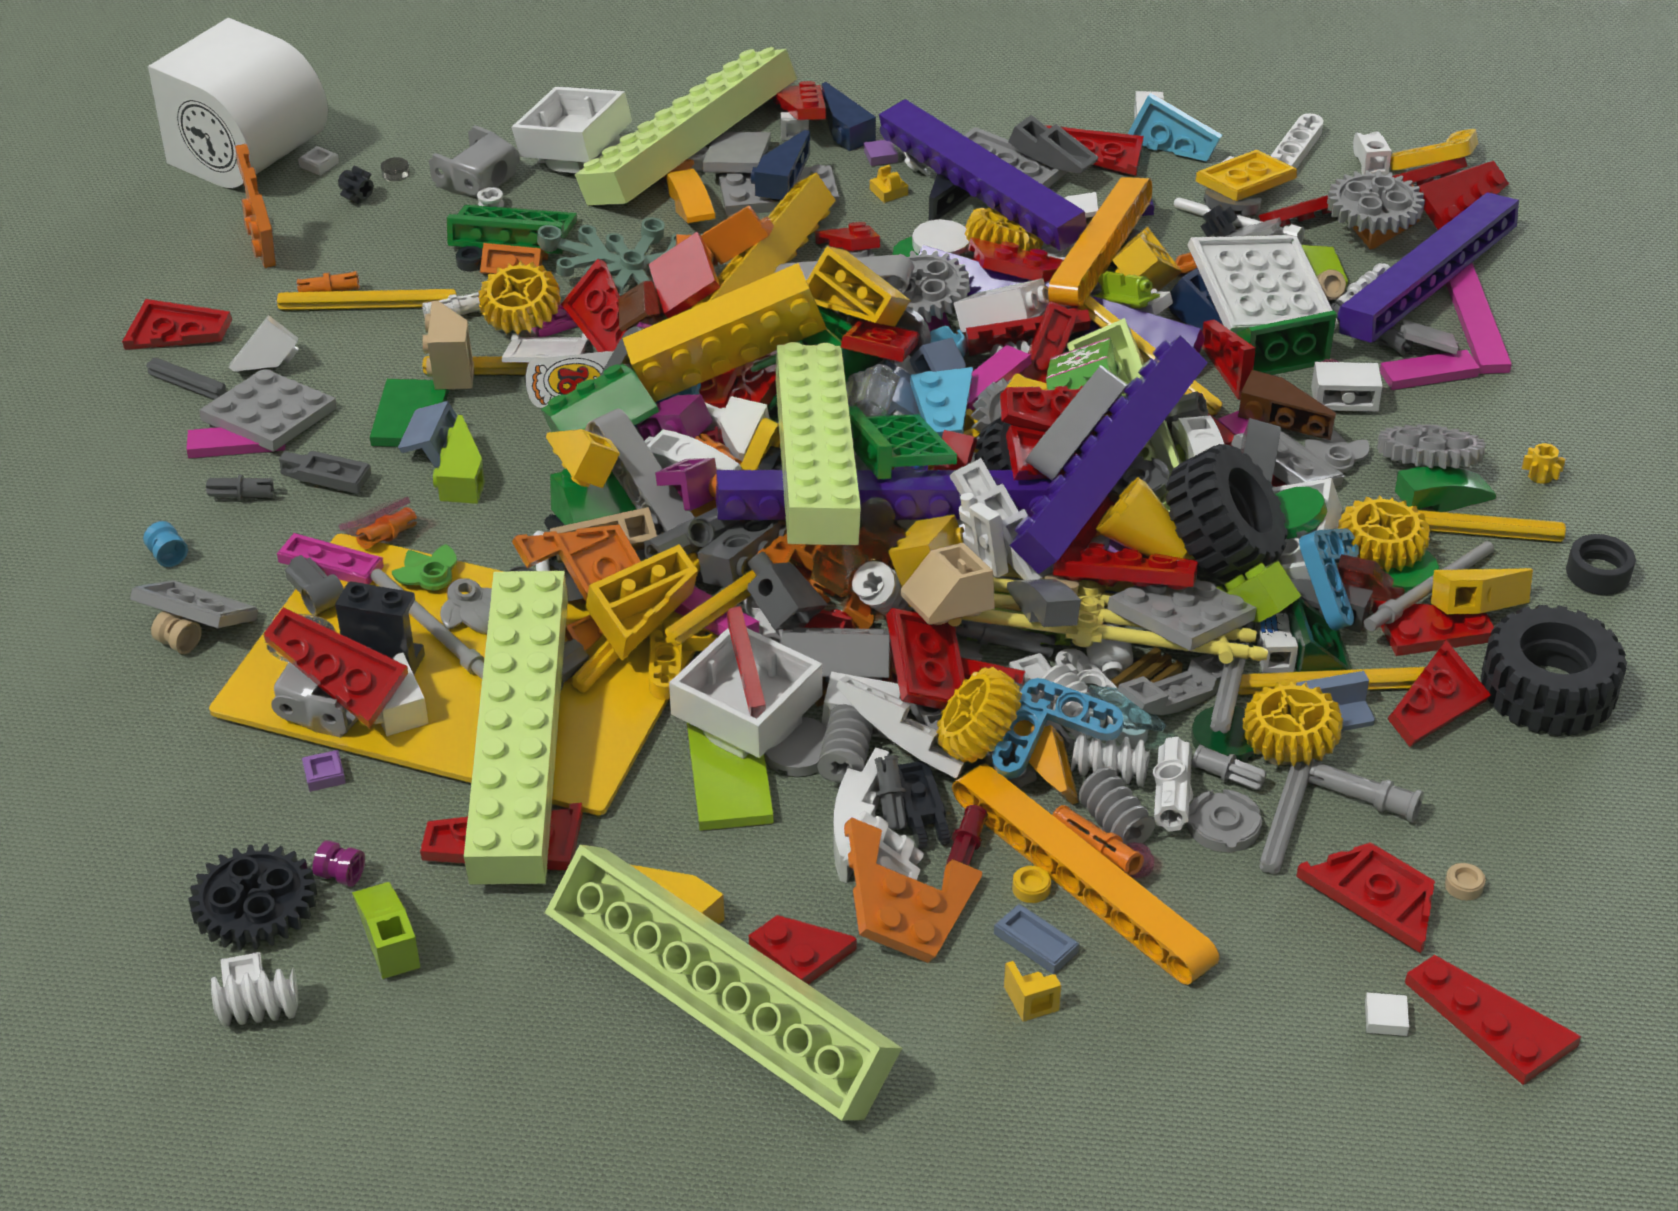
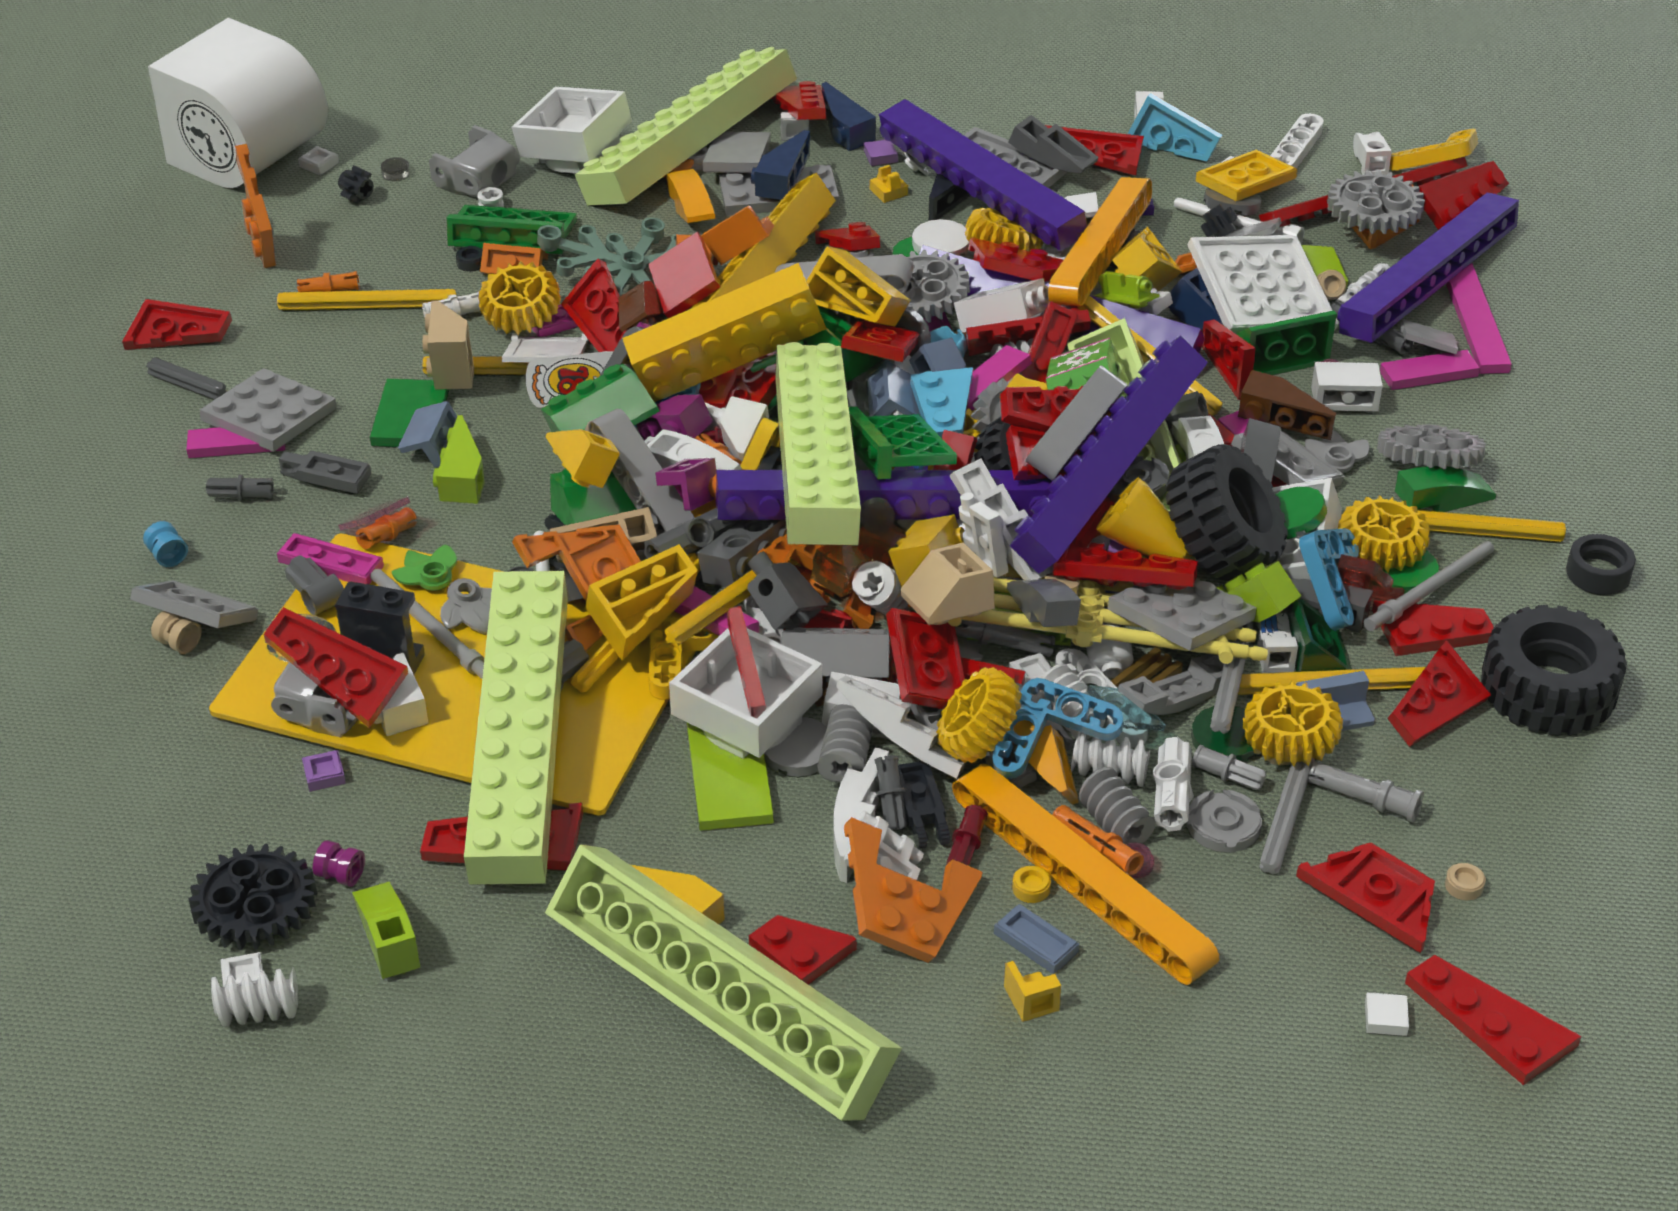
(266, 347): white slope -> none
(872, 390): clear brick -> none
(1480, 589): yellow slope -> none
(1543, 463): yellow gear -> none

